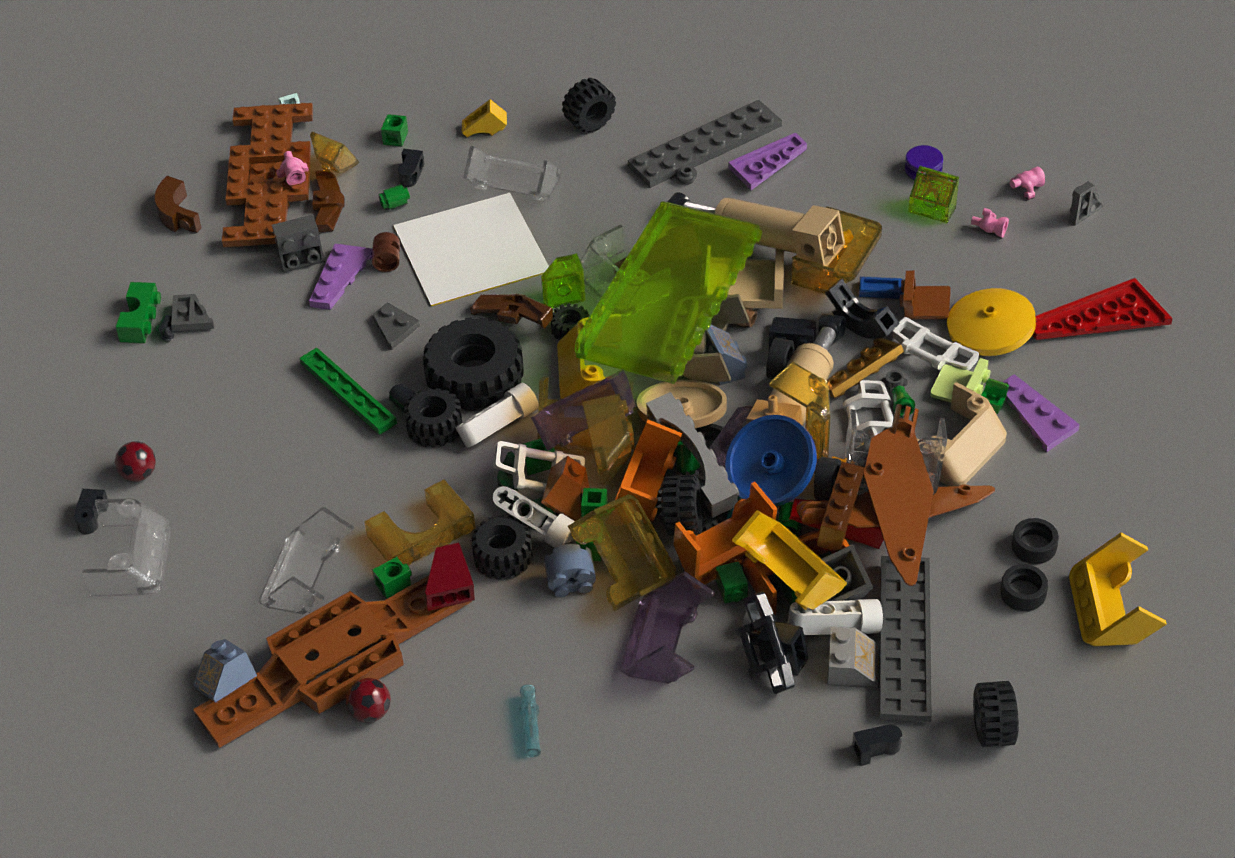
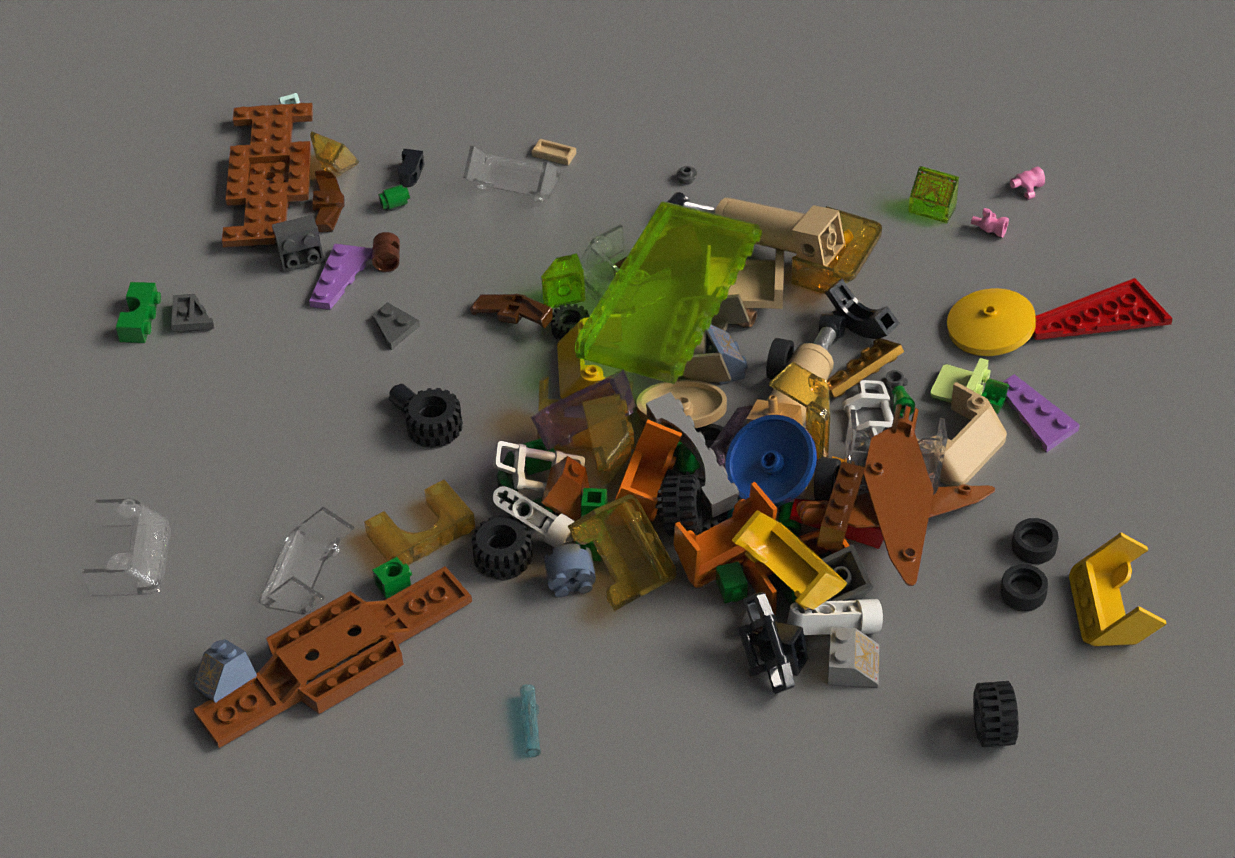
(86, 511): black leg -> none
(135, 461): dark red piece -> none
(164, 328): black arm -> none
(167, 199): reddish brown arch -> none
(292, 169): bright pink piece -> none
(348, 391): green plate -> none
(368, 700): dark red piece -> none
(394, 130): green brick -> none
(448, 579): dark red slope -> none
(469, 341): black tyre -> none
(471, 249): white piece -> none
(485, 119): yellow arch -> none
(515, 404): white beam -> none
(554, 152): none -> tan tile
(588, 105): black tyre -> none
(658, 627): clear purple windscreen -> none
(704, 143): dark grey plate -> none
(767, 160): medium lavender wing -> none
(796, 330): black bracket -> none
(876, 742): black leg -> none
(880, 287): blue tile -> none
(905, 645): dark grey plate -> none
(912, 345): white bar -> none
(923, 156): dark purple head -> none
(924, 301): dark orange bracket -> none
(1084, 203): dark grey wing -> none

